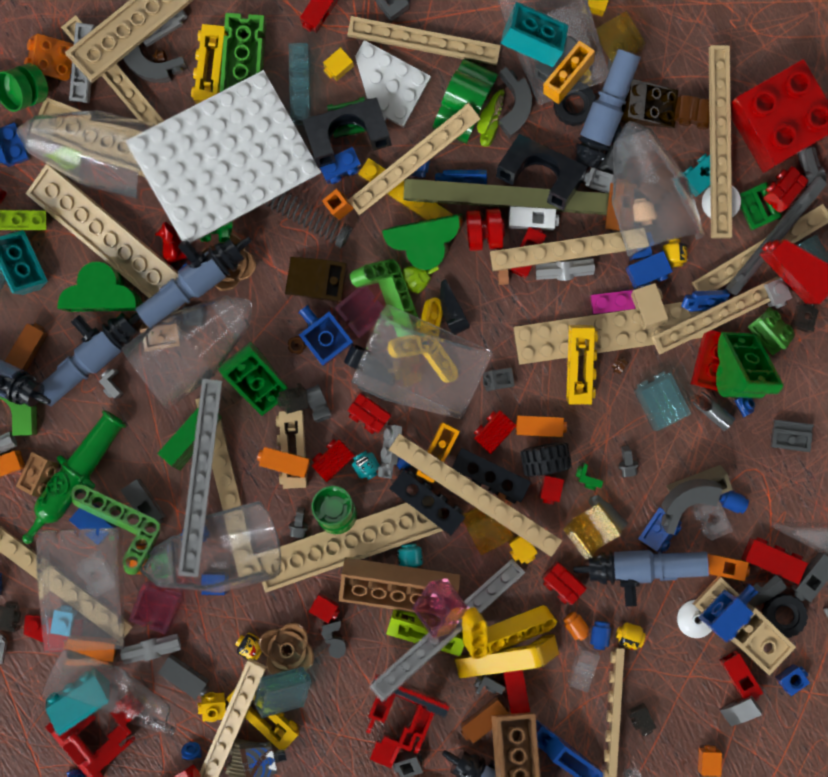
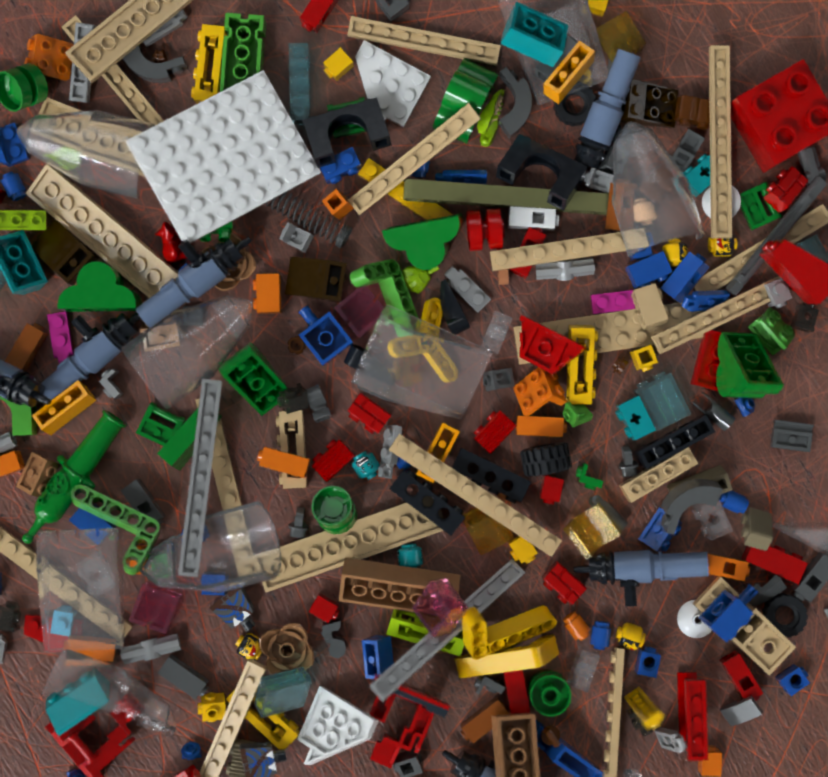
(13, 186): none -> blue brick
(60, 335): none -> dark pink hinge
(63, 252): none -> dark brown slope
(64, 407): none -> light orange brick
(155, 430): none -> green plate
(235, 609): none -> torso
(267, 294): none -> orange brick
(296, 237): none -> light grey bracket
(334, 726): none -> white wing
(377, 655): none -> blue brick
(467, 289): none -> light grey hinge
(496, 332): none -> clear brick
(537, 390): none -> orange bracket
(546, 347): none -> red wing
(549, 692): none -> green wheel
(550, 735): none -> reddish brown plate
(576, 414): none -> bright green bracket
(643, 424): none -> teal brick
(644, 358): none -> yellow brick
(644, 708): none -> yellow plate
(649, 670): none -> blue brick
(657, 475): none -> tan brick
(670, 740): none -> light grey hinge
(674, 441): none -> black brick
(685, 276): none -> blue brick
(687, 149): none -> dark grey slope
(692, 714): none -> red fence
(722, 247): none -> yellow head
(757, 528): none -> dark tan brick

